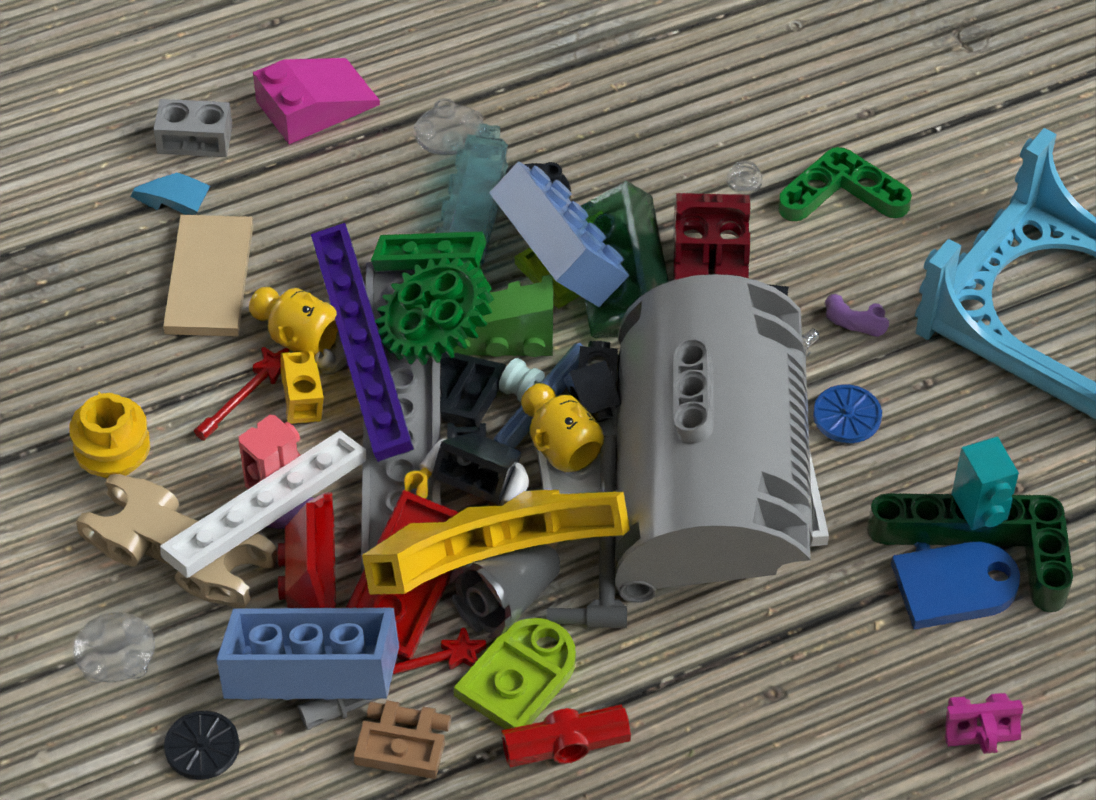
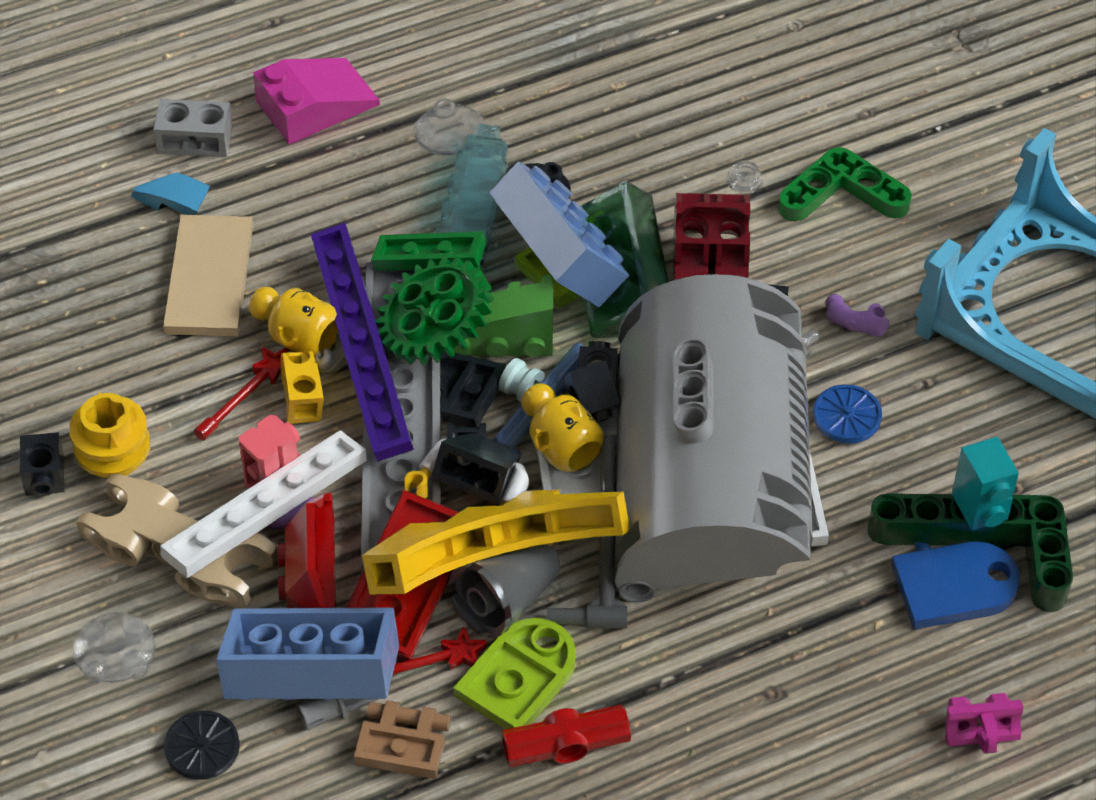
(42, 464): none -> black brick

